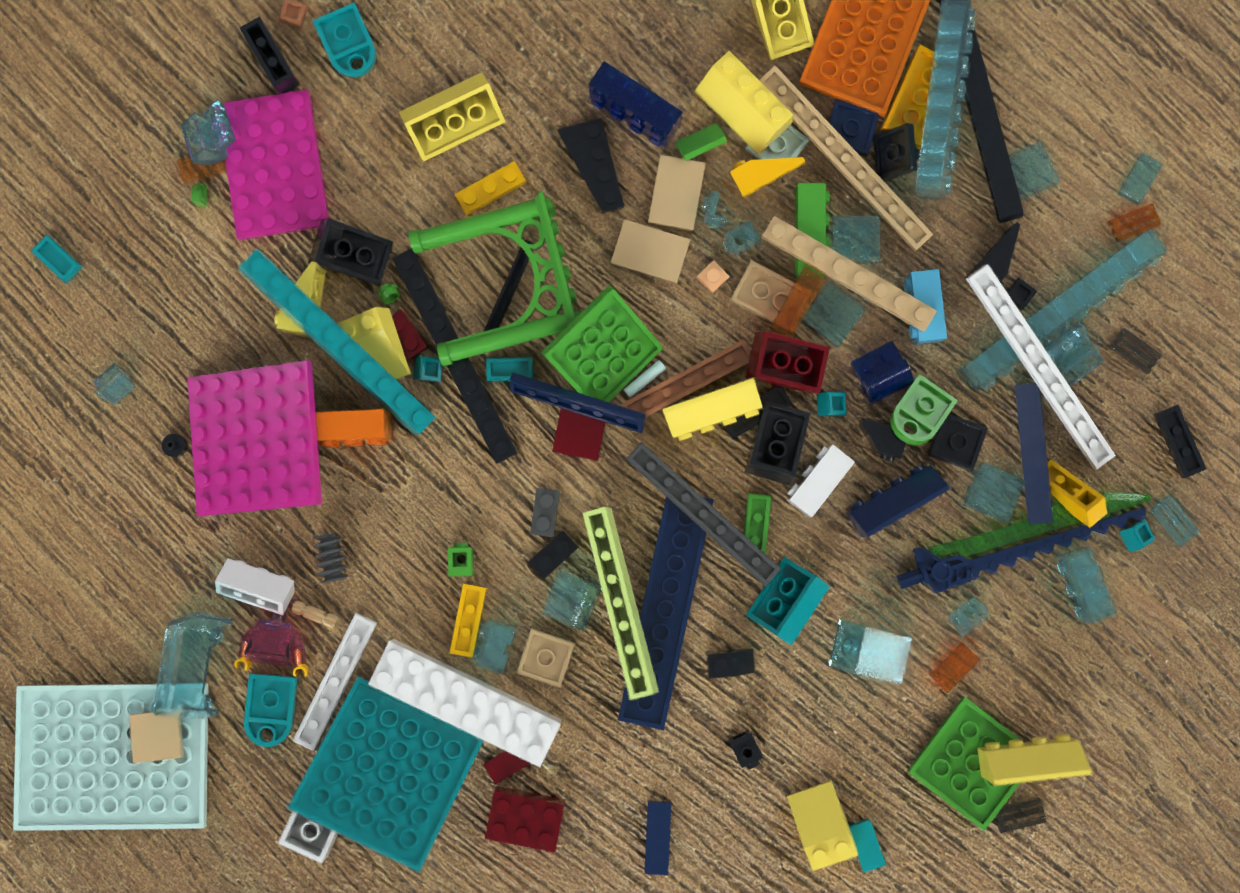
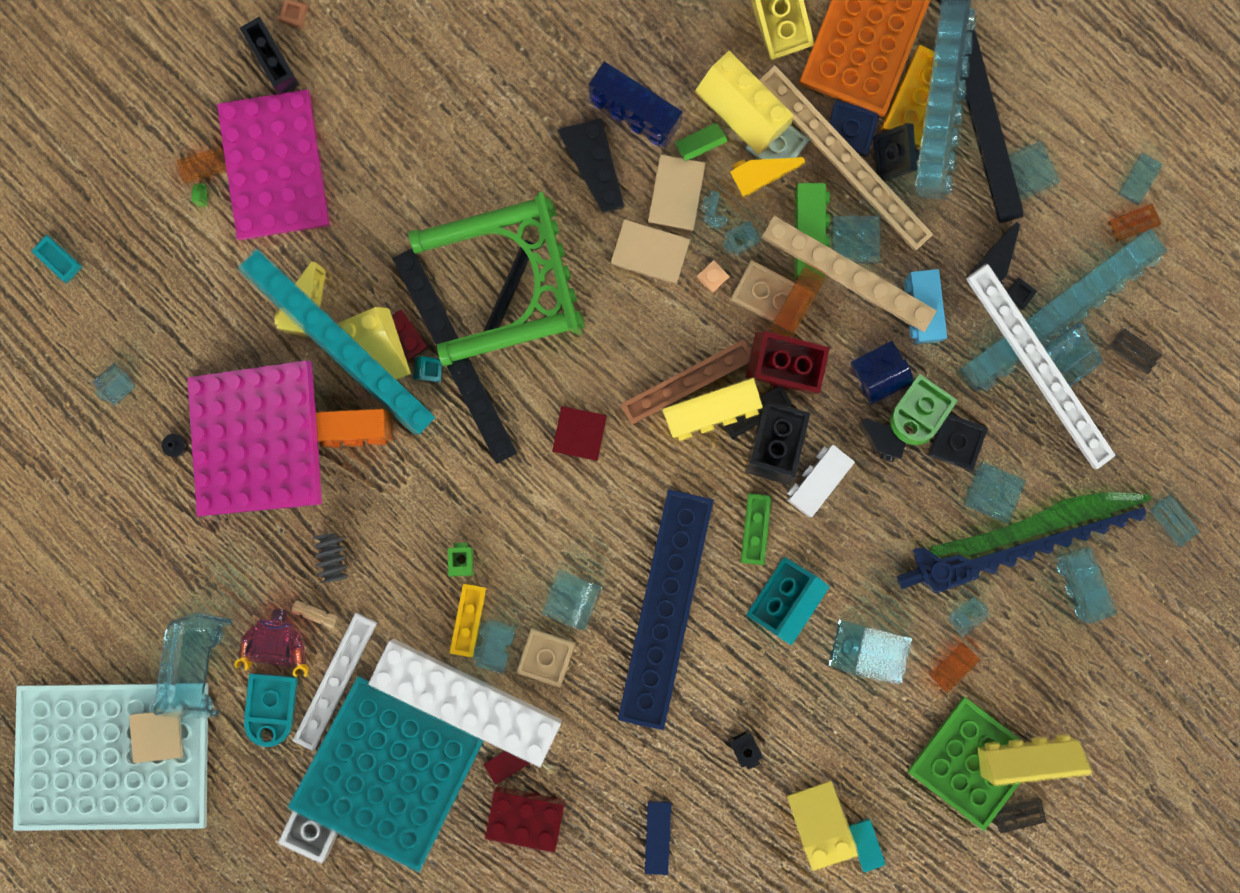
(208, 135): clear light blue brick -> none
(255, 586): white brick -> none
(346, 40): teal plate -> none
(350, 251): black slope -> none
(388, 293): bright green plate -> none
(452, 116): light yellow slope -> none
(490, 188): yellow plate -> none
(502, 368): teal tile -> none
(545, 512): dark grey plate -> none
(553, 554): black plate -> none
(577, 402): dark blue tile -> none
(602, 347): bright green plate -> none
(620, 603): yellowish green brick -> none
(644, 379): light aqua piece -> none
(703, 514): dark grey tile -> none
(729, 663): black slope -> none
(831, 404): teal slope -> none
(833, 314): clear light blue tile -> none
(896, 501): dark blue slope -> none
(1034, 453): dark blue tile -> none
(1076, 495): yellow slope -> none
(1137, 536): teal slope -> none
(1180, 441): black plate -> none

